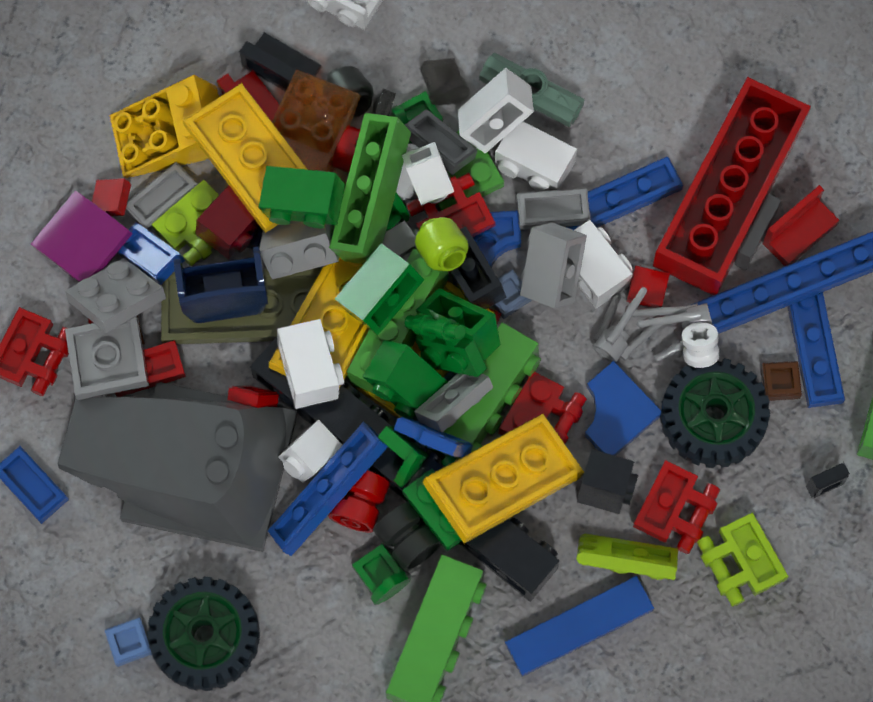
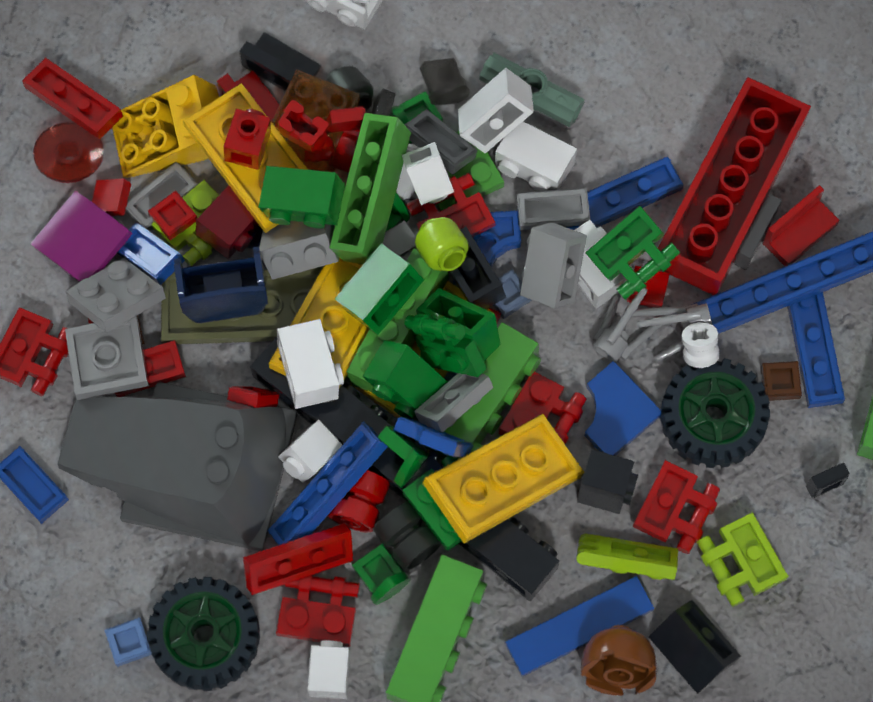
(66, 141): none -> clear red dish
(72, 98): none -> red plate
(172, 215): none -> red tile
(247, 138): none -> red brick
(298, 559): none -> red plate
(306, 133): none -> red animal
(318, 620): none -> red plate
(329, 670): none -> white brick
(345, 119): none -> red tile
(619, 660): none -> dark orange cylinder
(626, 244): none -> green plate
(694, 646): none -> black panel

